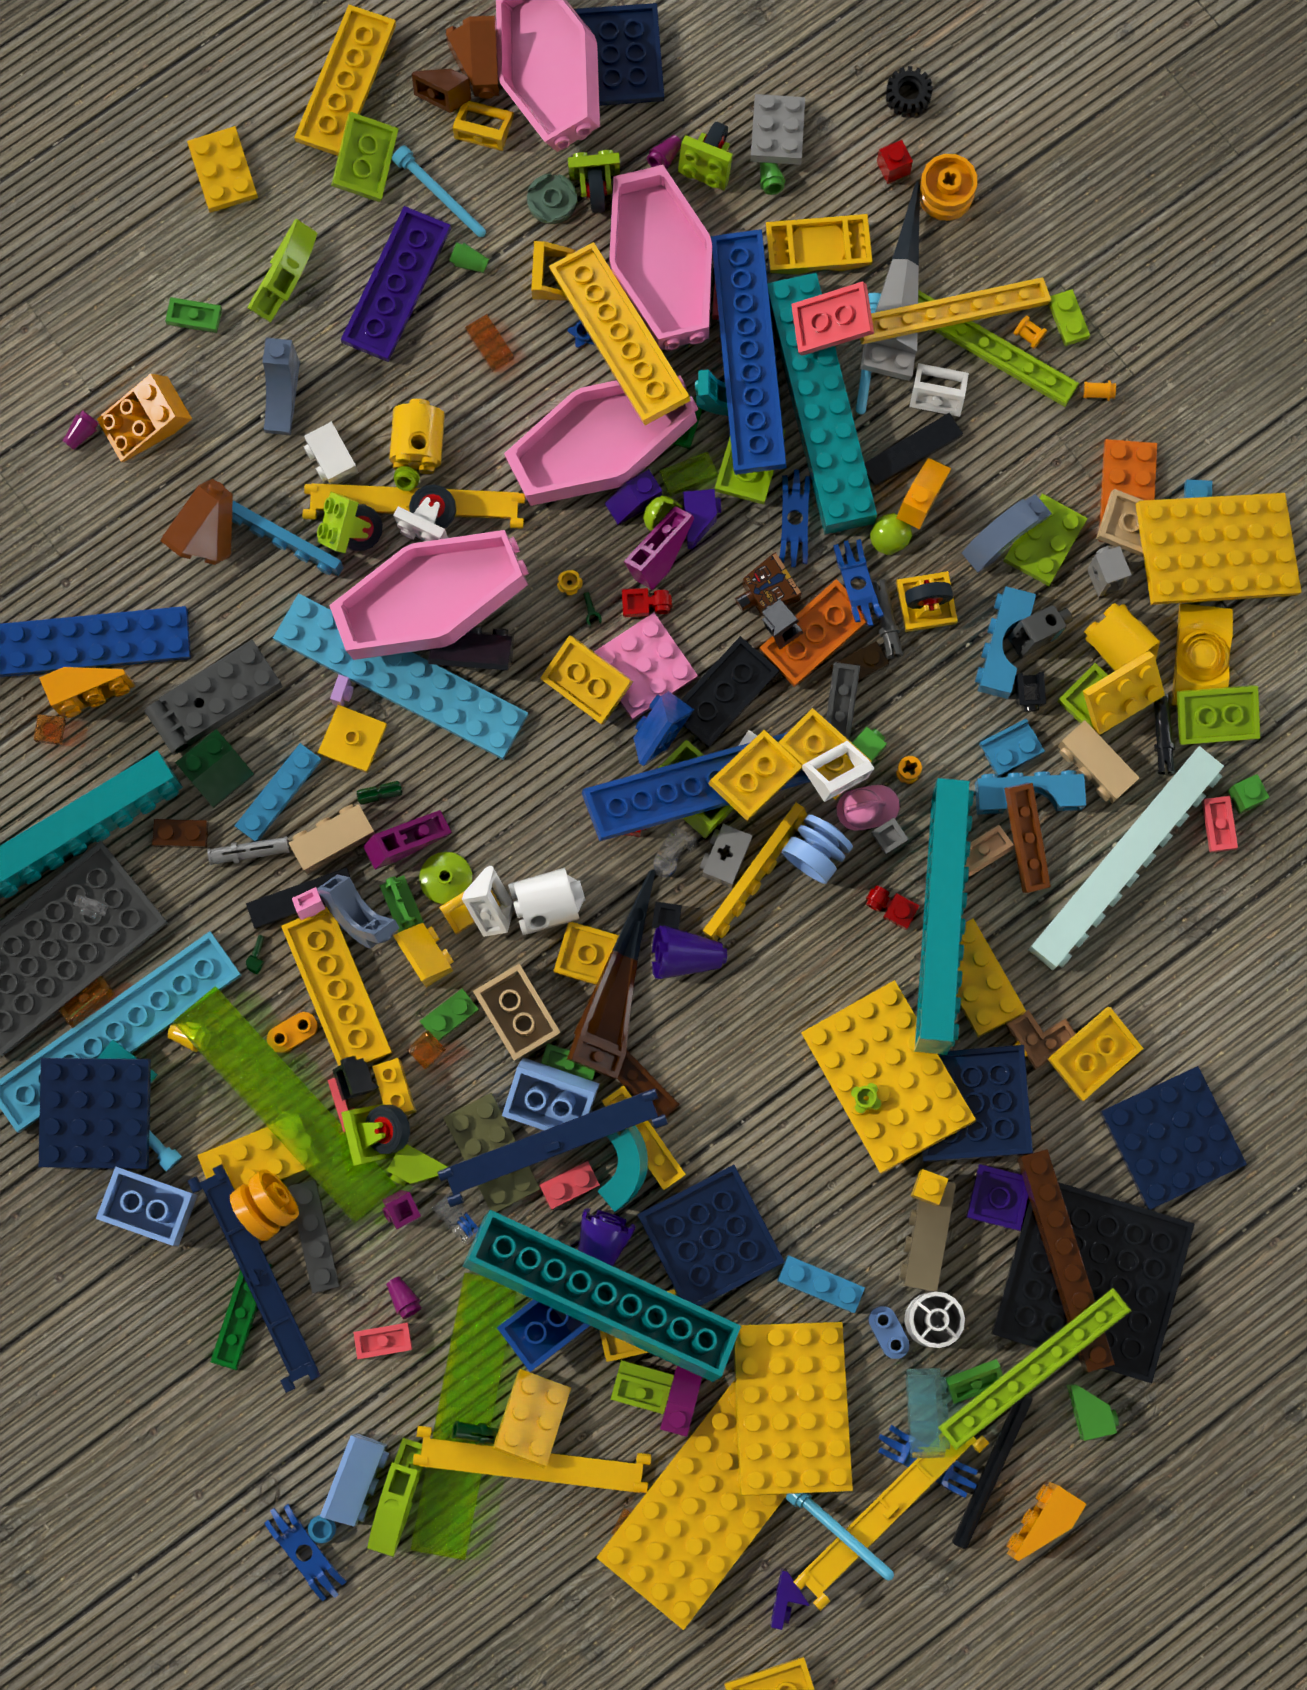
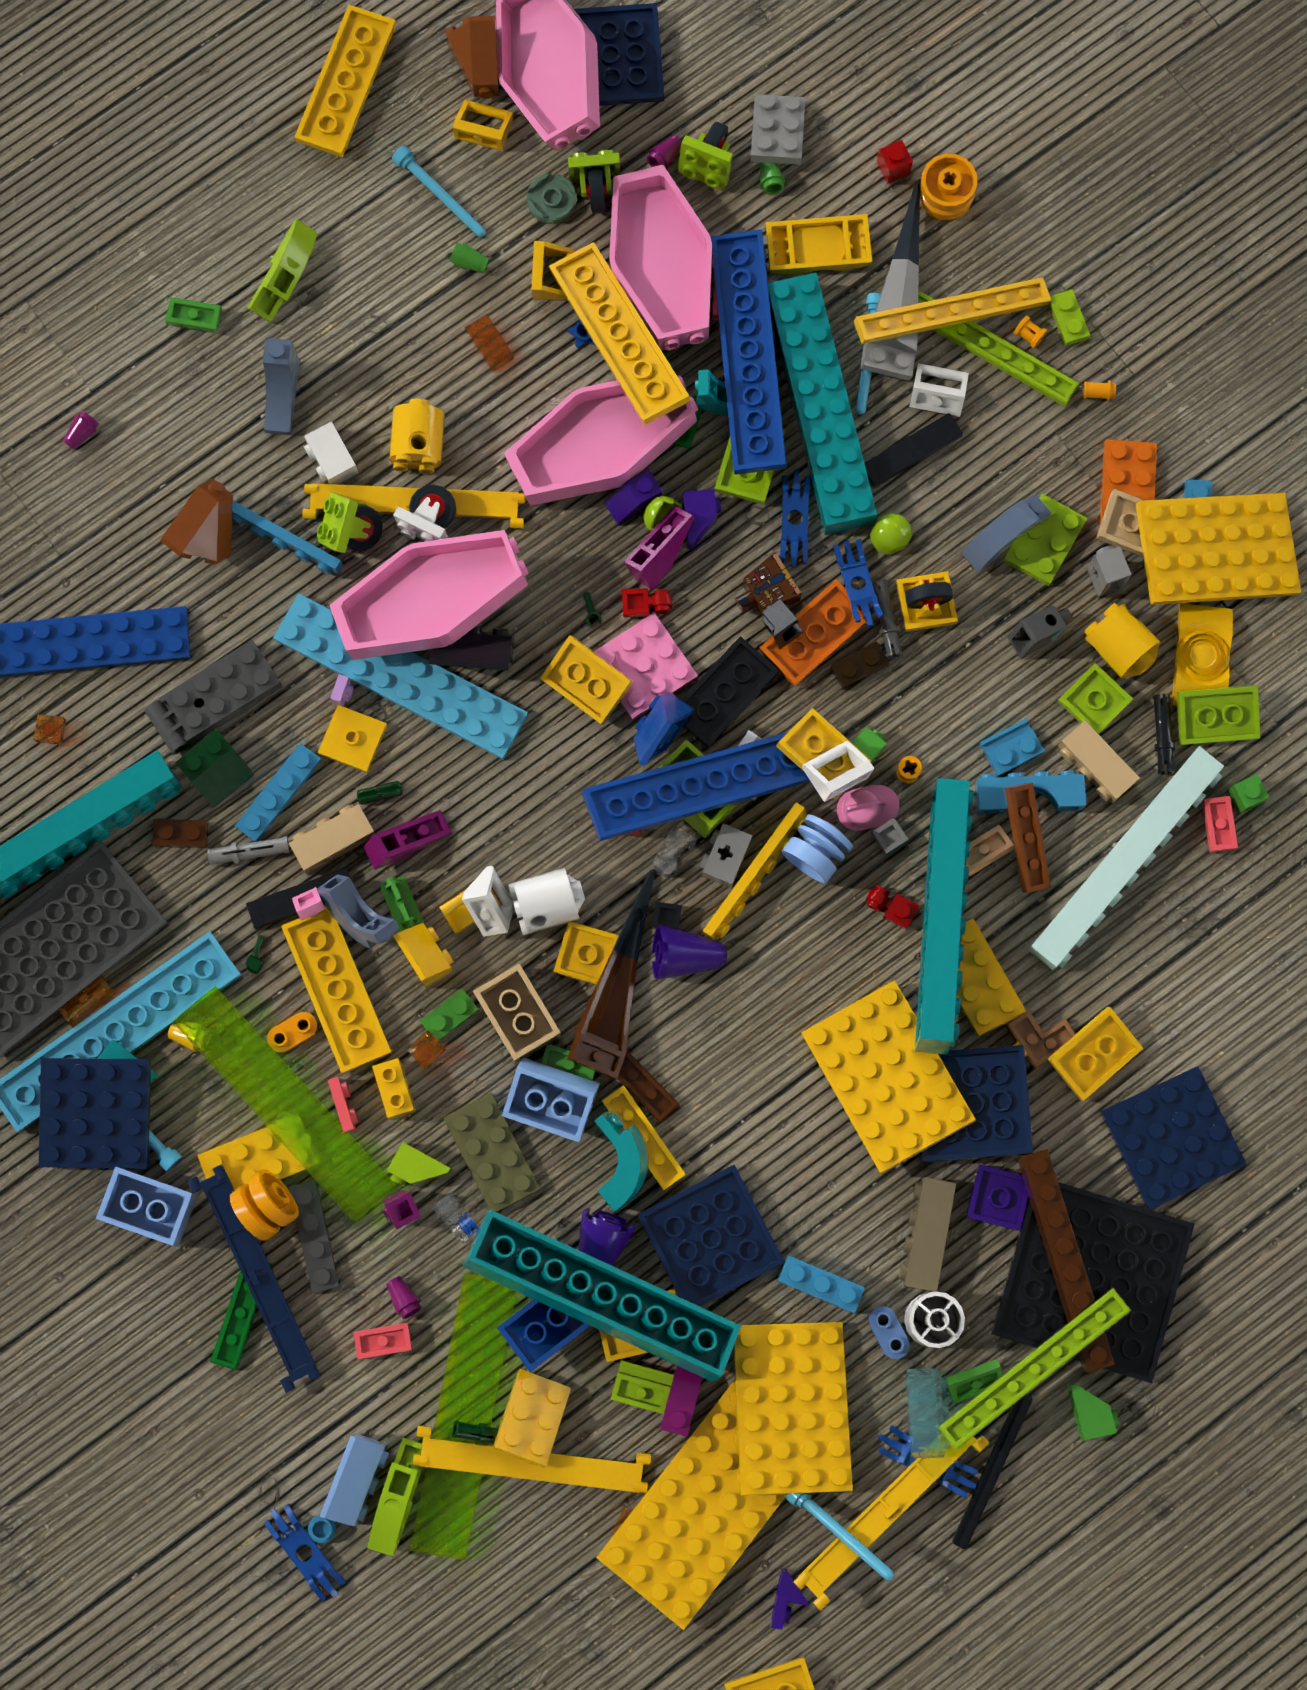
(78, 688): light orange slope -> none
(90, 907): clear plate -> none
(144, 417): light orange slope -> none
(222, 169): yellow plate -> none
(353, 1078): black window -> none
(364, 157): lime plate -> none
(375, 1132): plate -> none
(396, 284): dark purple plate -> none
(406, 478): lime plate -> none
(442, 88): reddish brown slope -> none
(444, 891): lime dish -> none
(551, 1143): dark blue piece -> none
(569, 575): yellow plate -> none
(569, 1185): coral plate -> none
(688, 473): clear neon green plate -> none
(755, 775): yellow plate -> none
(832, 318): coral plate -> none
(842, 697): dark grey tile -> none
(859, 1094): lime plate -> none
(909, 78): black tyre -> none
(923, 493): light orange slope -> none
(929, 1187): yellow brick -> none
(998, 673): dark azure arch -> none
(1030, 691): black window -> none
(1050, 1518): light orange slope -> none
(1124, 692): yellow plate -> none

